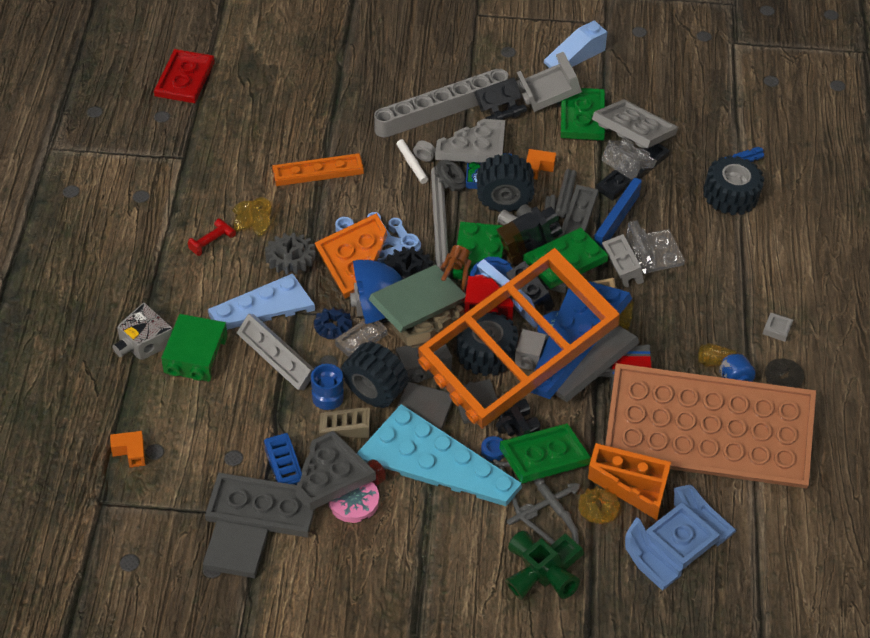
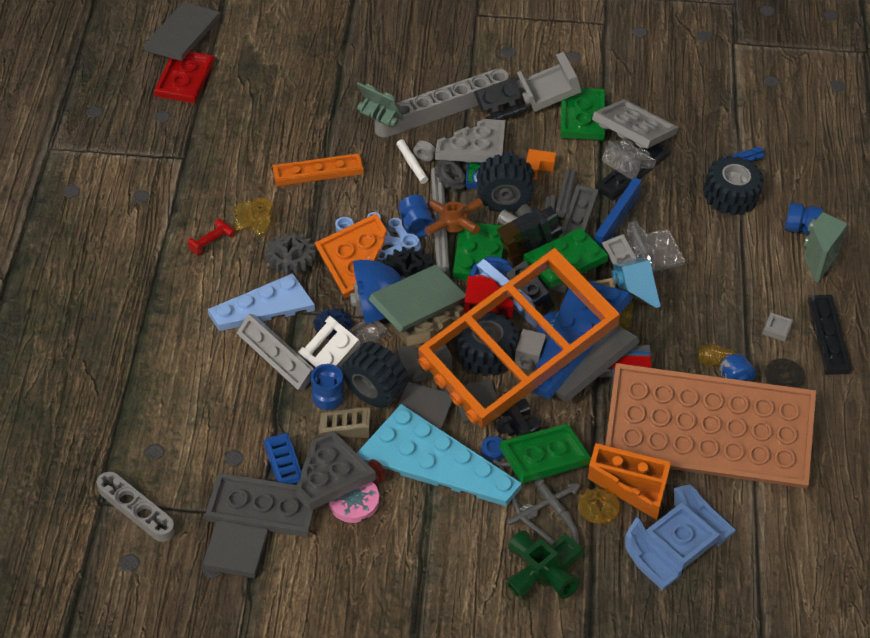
(131, 445): orange piece -> none
(137, 504): none -> light grey beam
(142, 333): light grey torso -> none
(182, 31): none -> dark grey tile
(193, 347): green panel -> none
(336, 350): none -> white plate
(379, 106): none -> sand green hinge
(415, 215): none -> blue wheel
(454, 217): none -> dark orange bar
(456, 259): dark orange plant -> none
(580, 45): light blue slope -> none
(638, 279): none -> dark azure slope
(800, 217): none -> blue wheel
(823, 244): none -> sand green slope
(828, 335): none -> black tile

